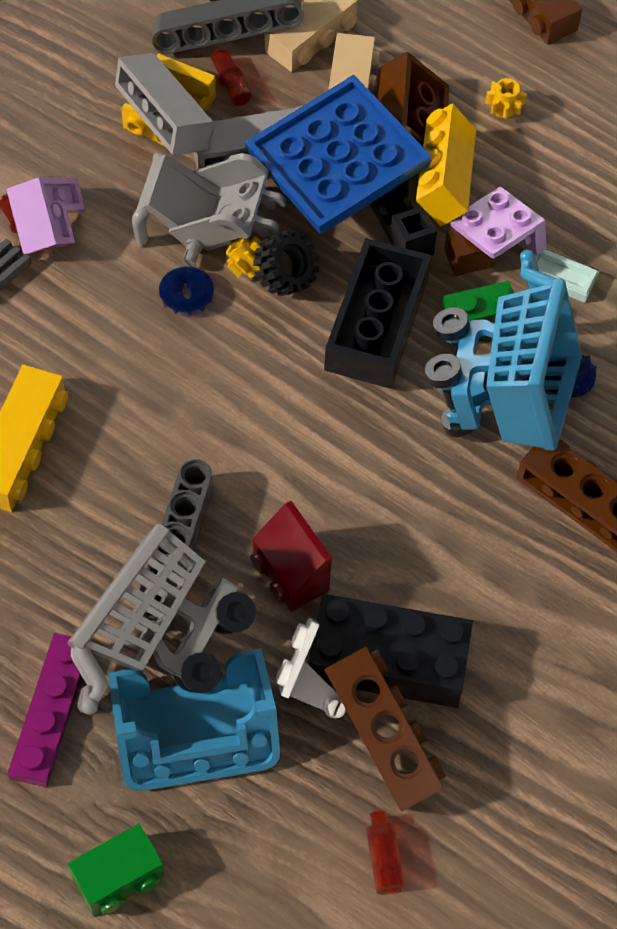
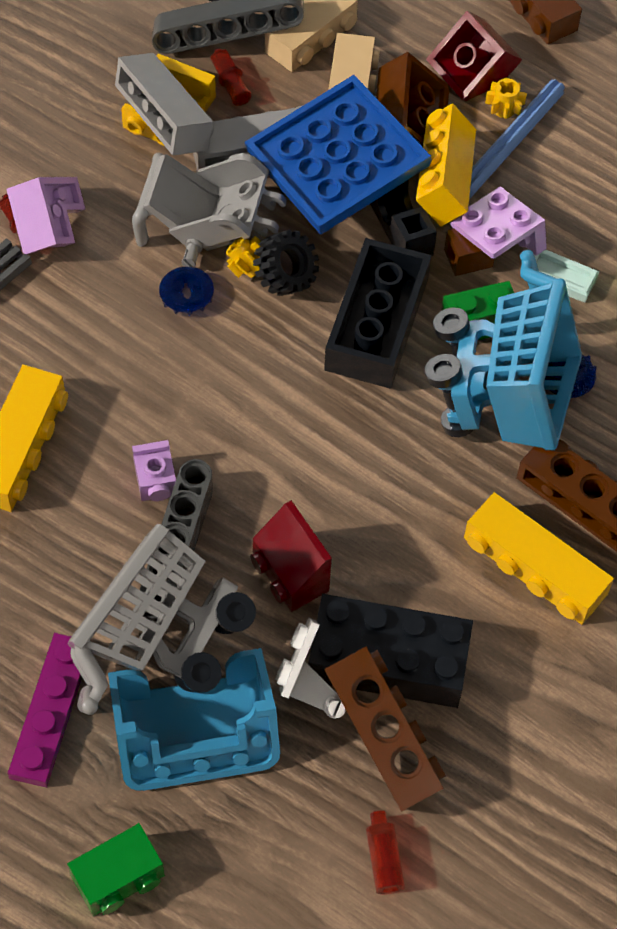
(154, 470): none -> lavender brick
(473, 57): none -> dark red slope
(515, 134): none -> medium blue axle
(537, 558): none -> yellow brick

